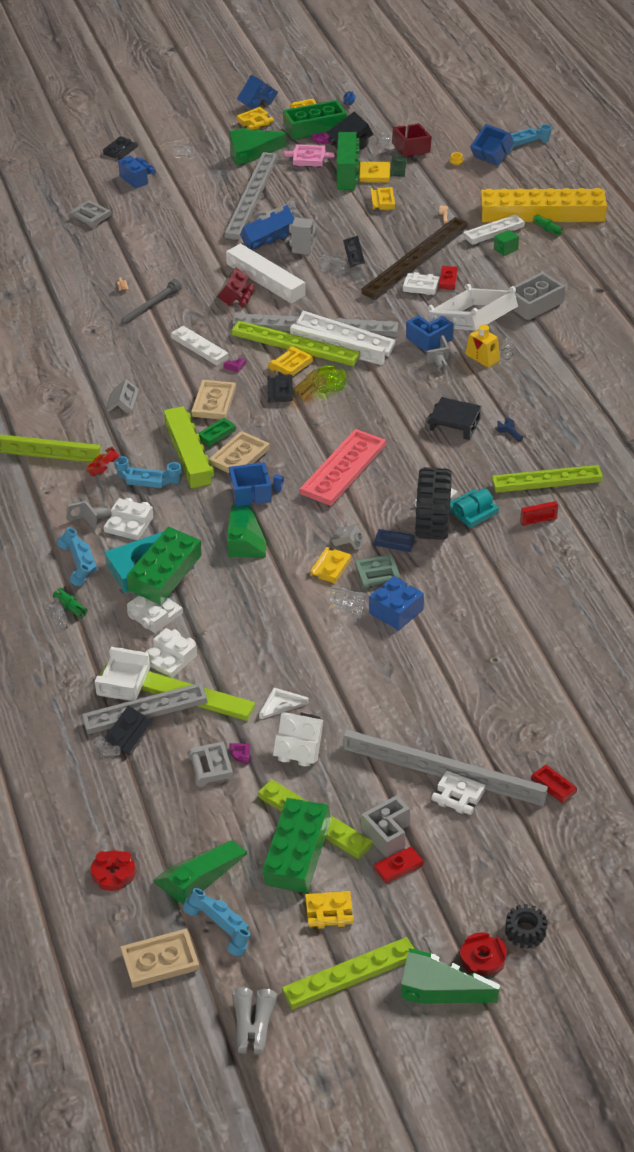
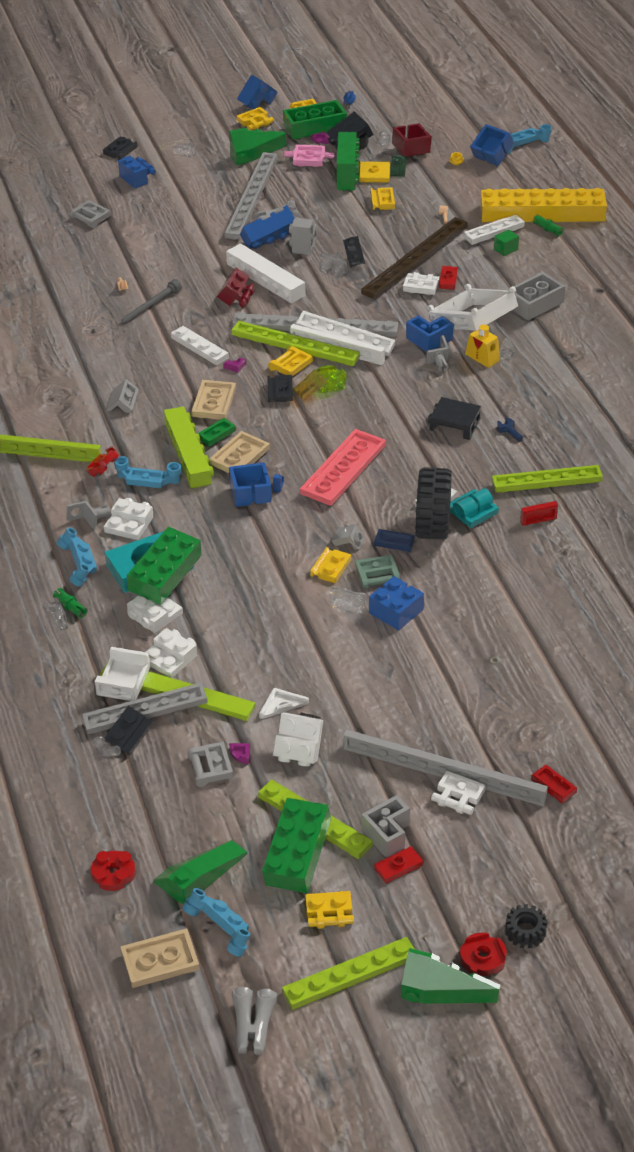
(244, 534): green wedge -> none

